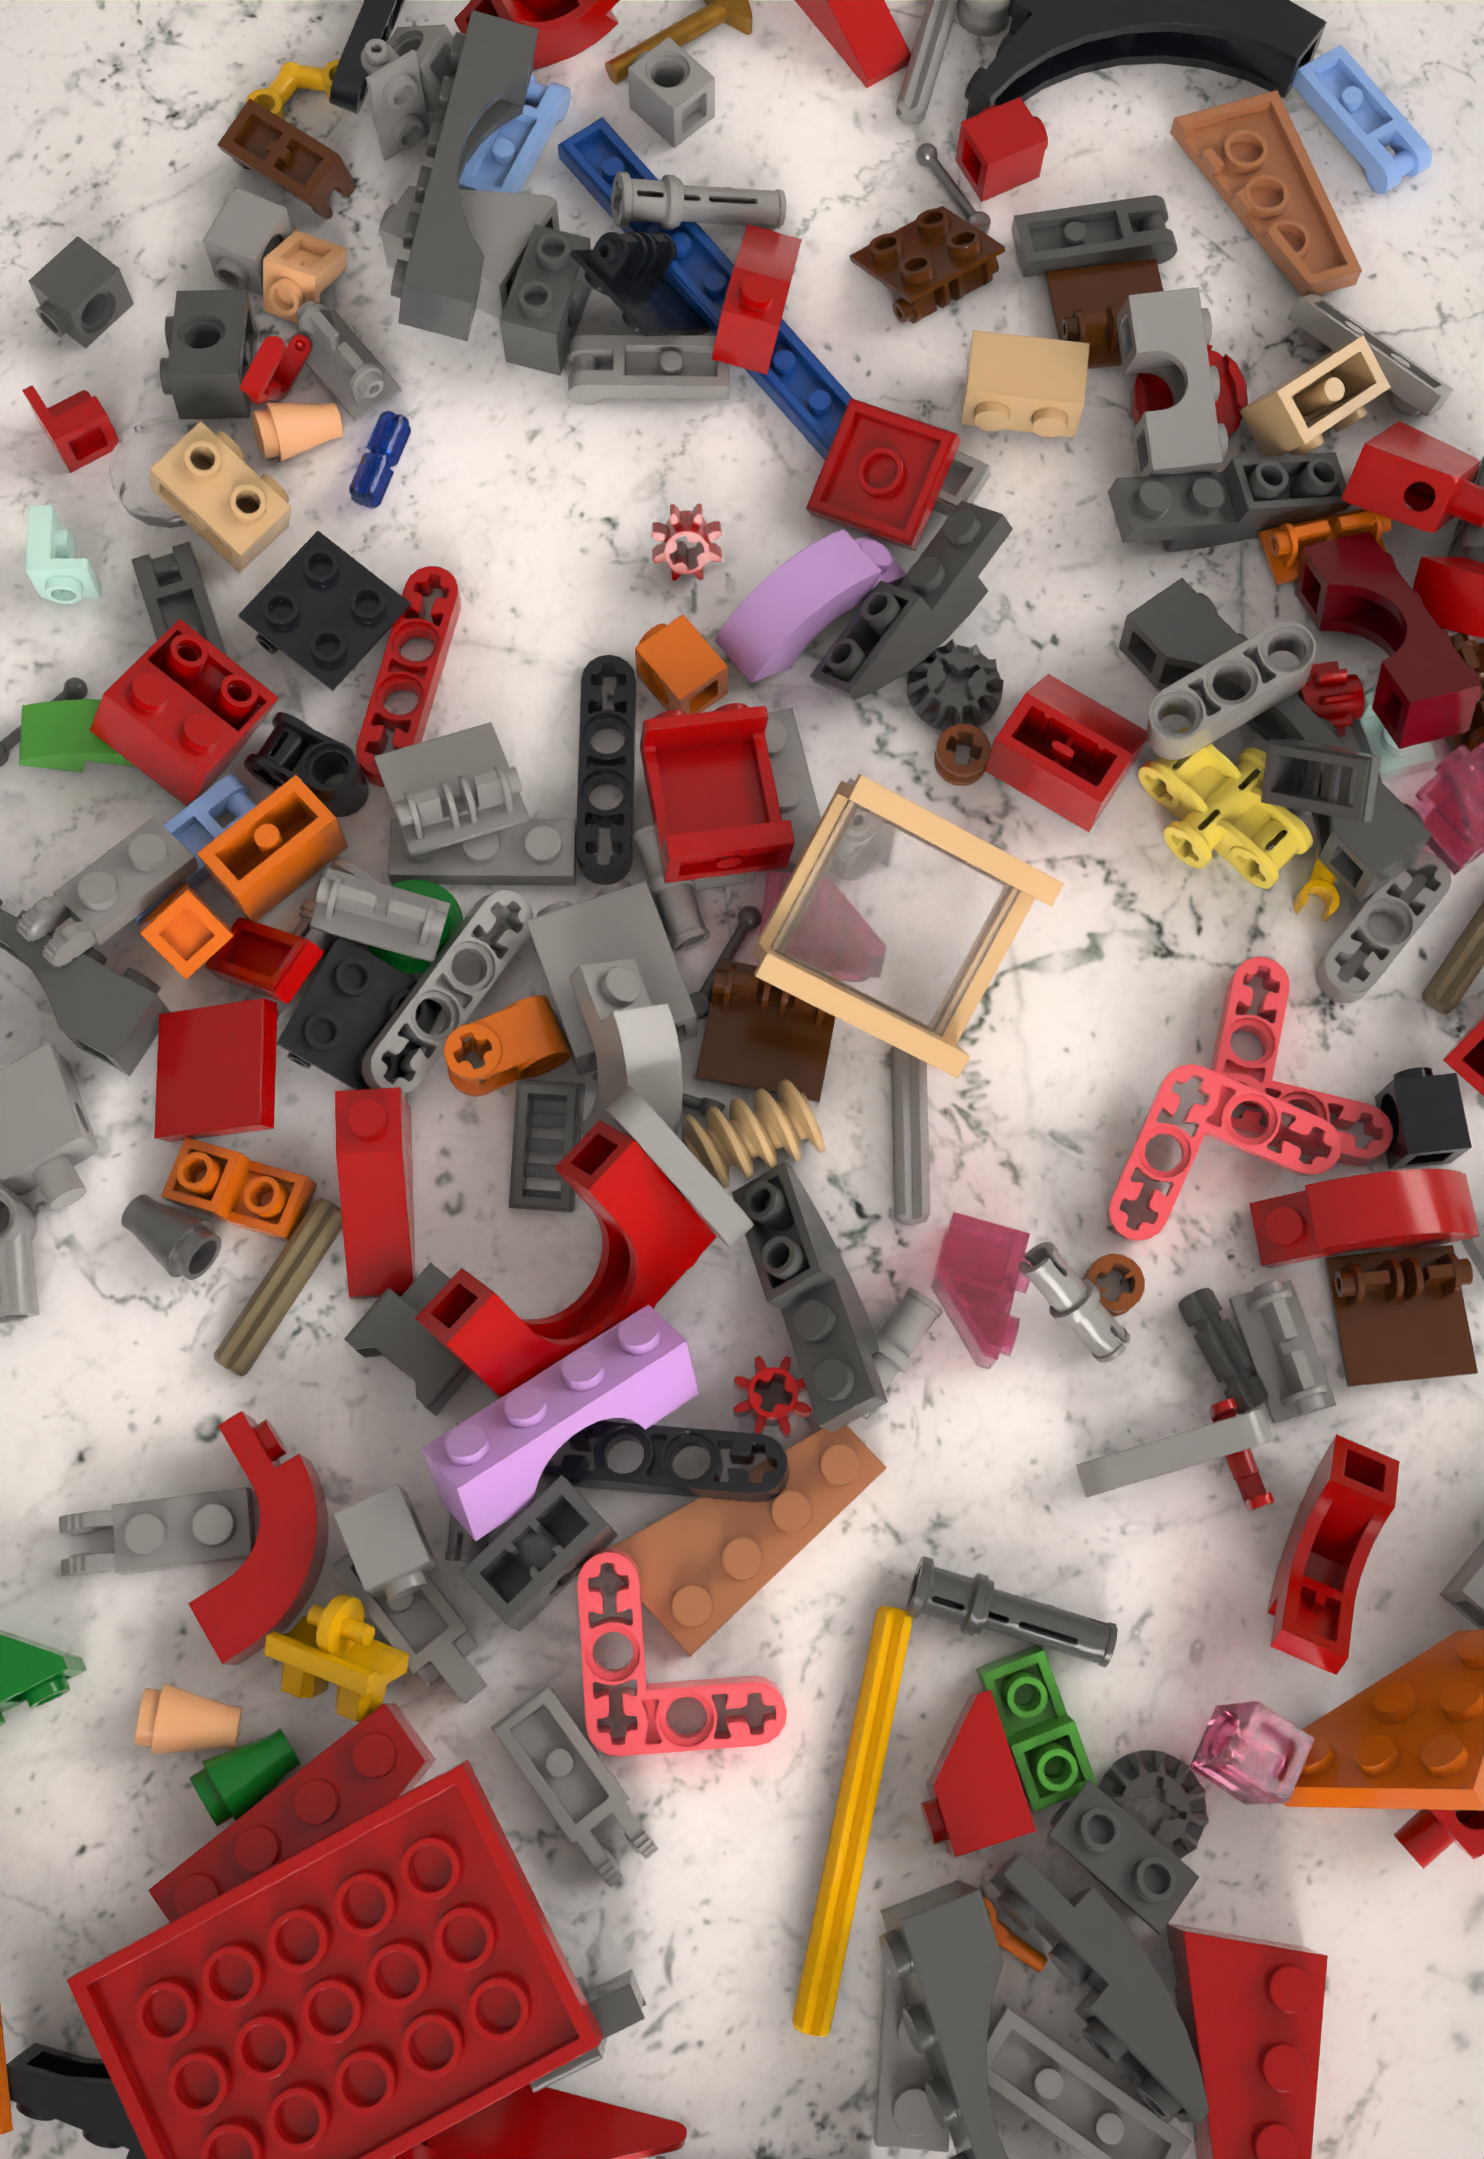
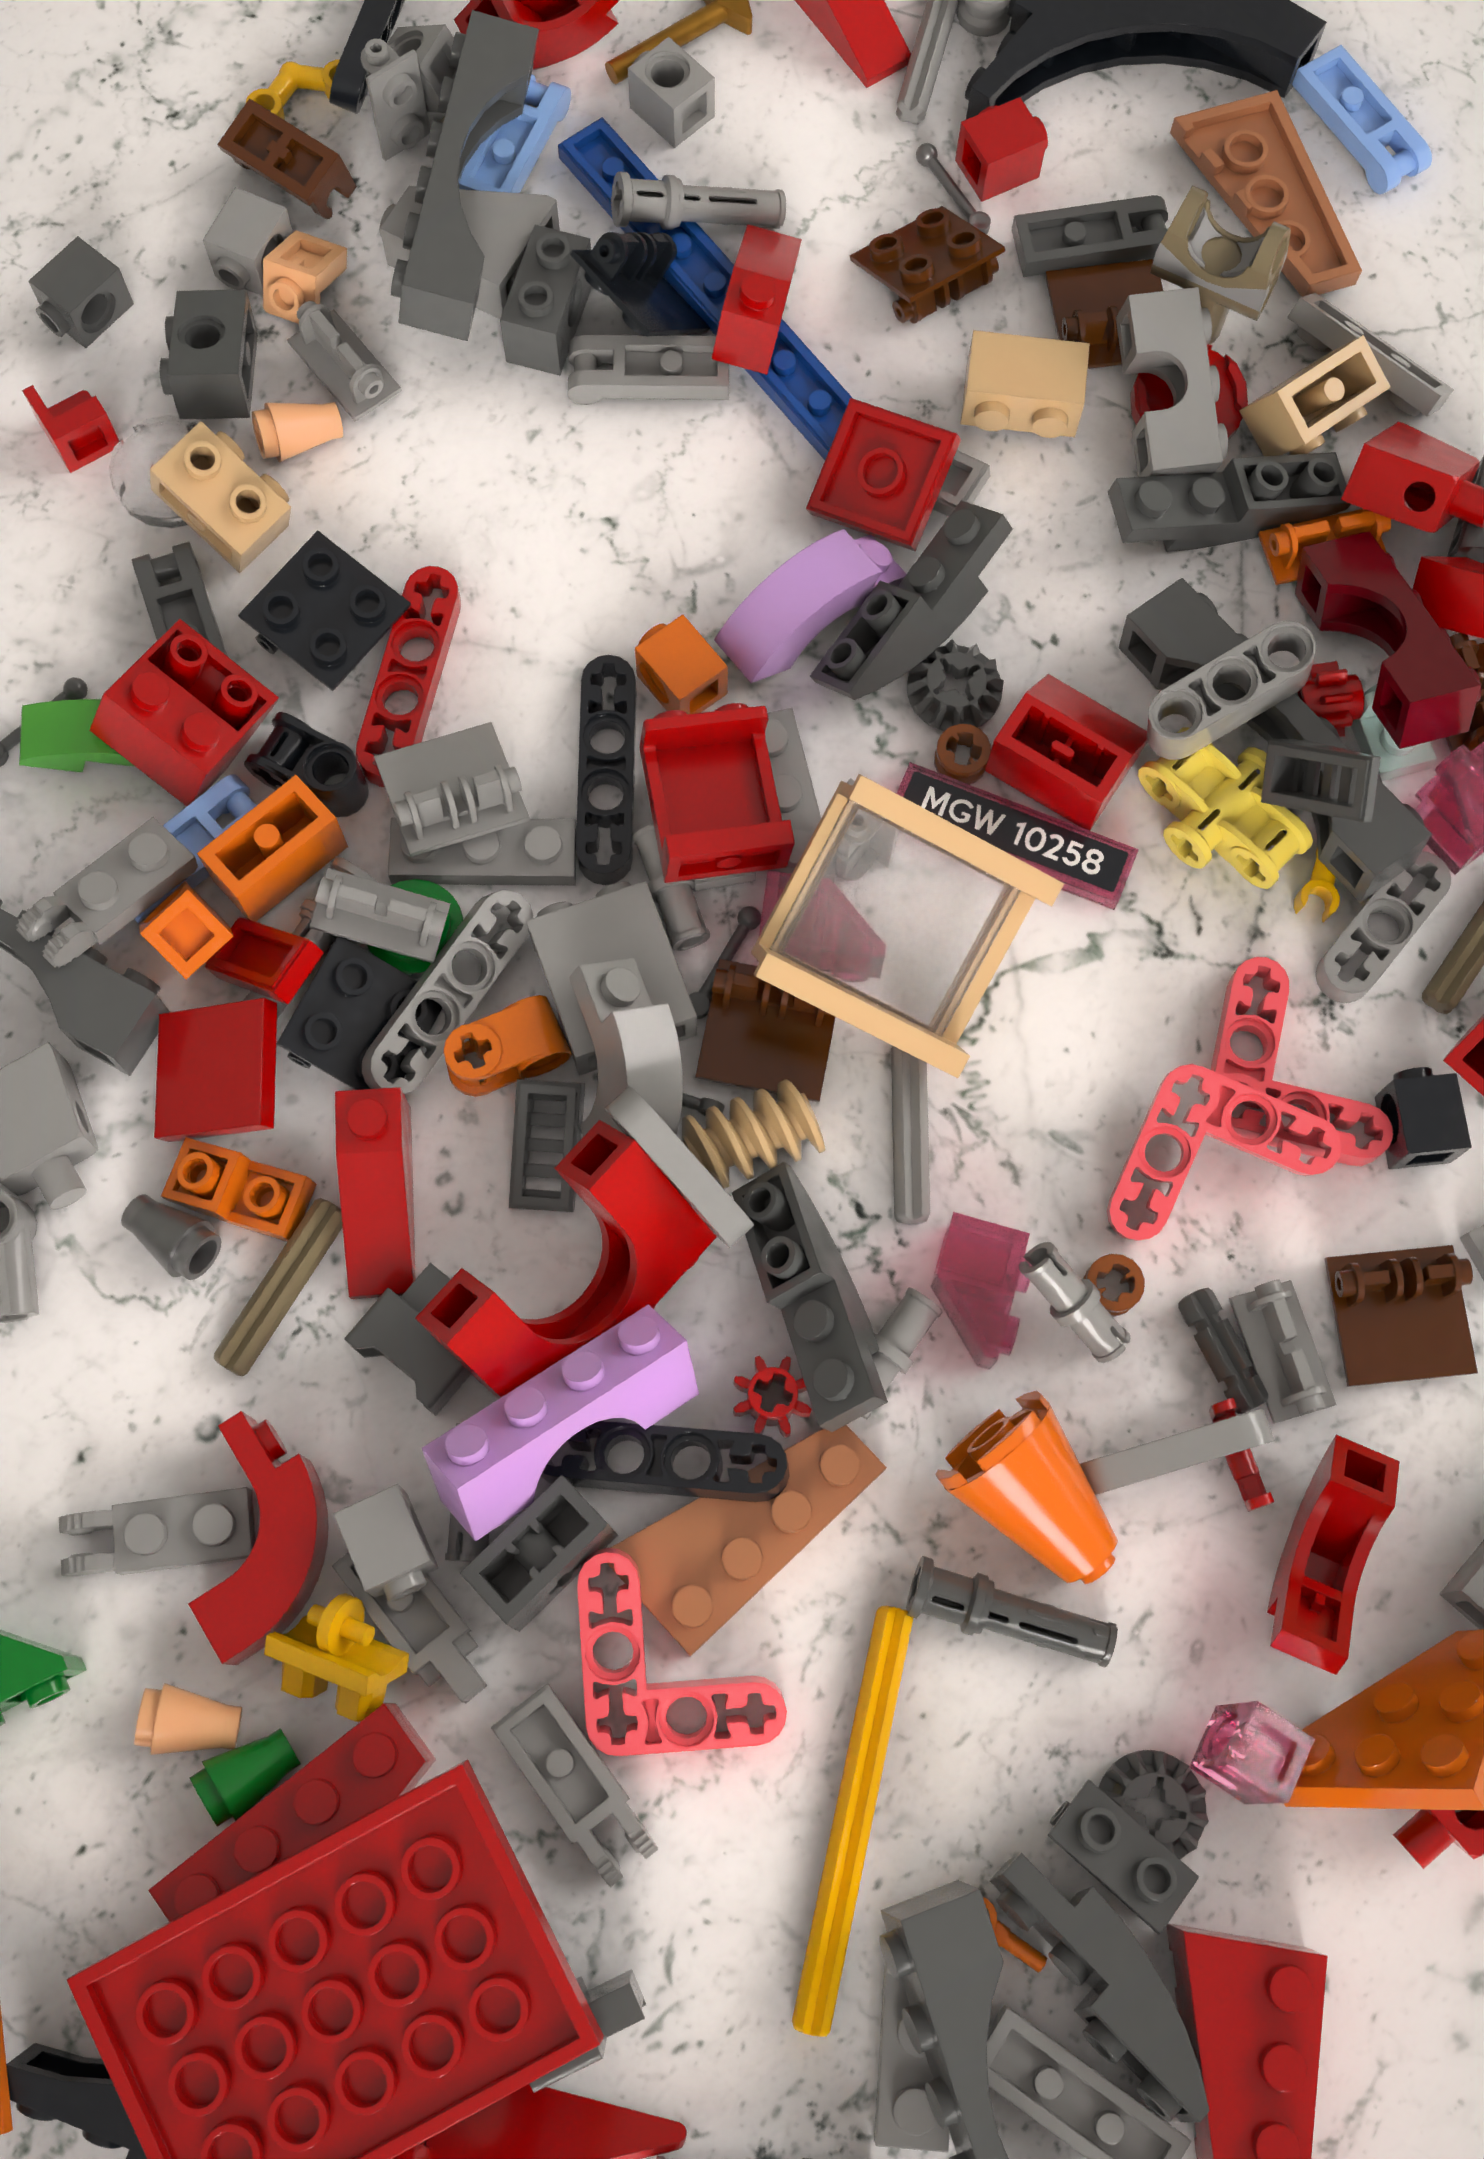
(53, 560): light aqua bracket -> none
(275, 368): red piece -> none
(374, 470): clear blue piece -> none
(676, 554): gear -> none
(976, 1784): red slope -> none
(1033, 1490): none -> orange cone
(1037, 1727): bright green slope -> none
(1079, 858): none -> tile
(1226, 267): none -> dark tan connector
(1365, 1213): red arch -> none

